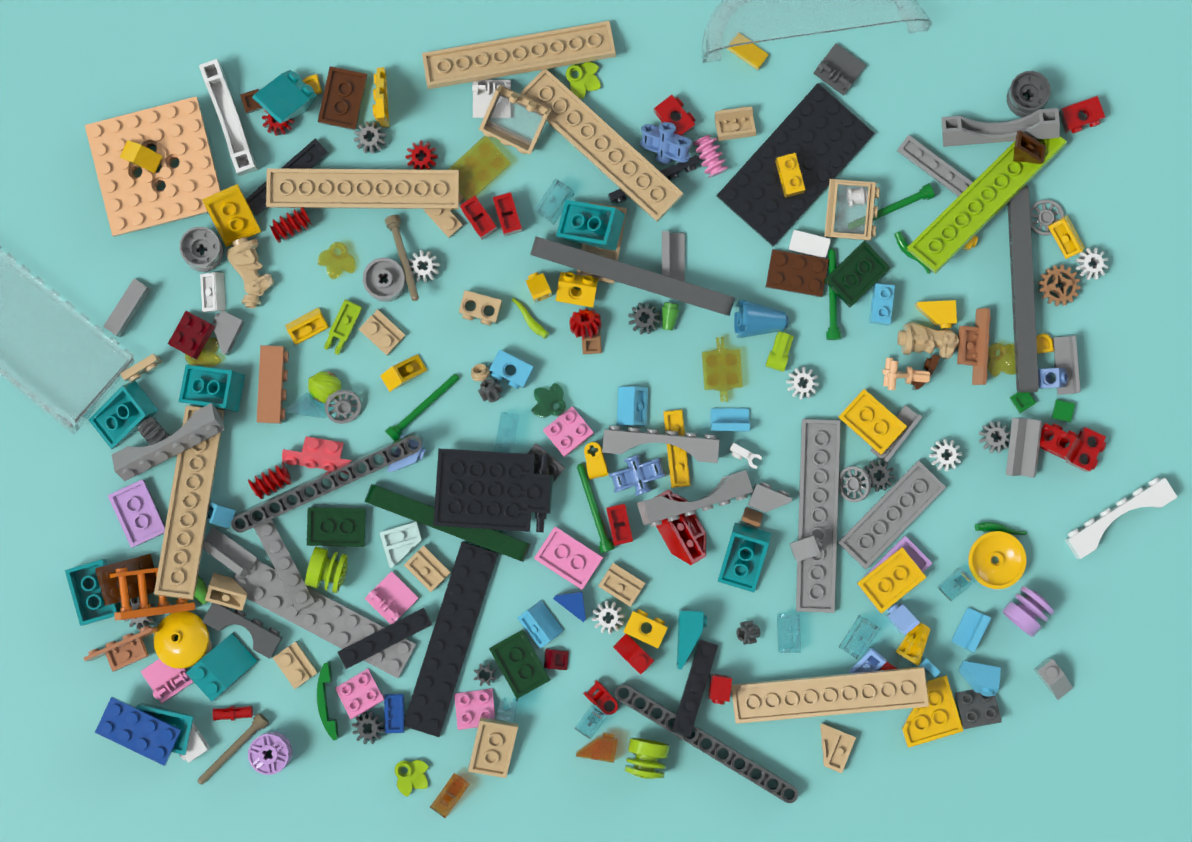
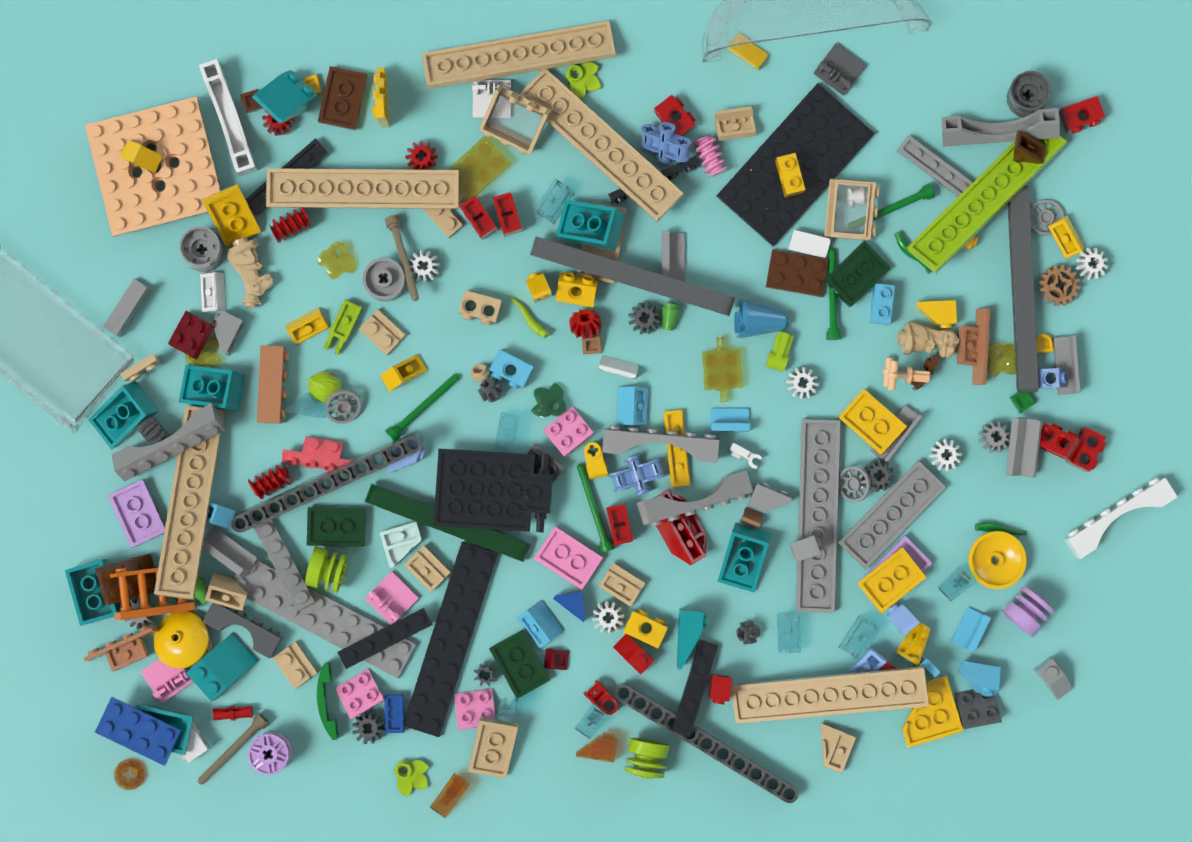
(136, 769): none -> clear orange gear
(375, 140): light grey gear -> none
(618, 367): none -> white slope
(1063, 411): green tile -> none

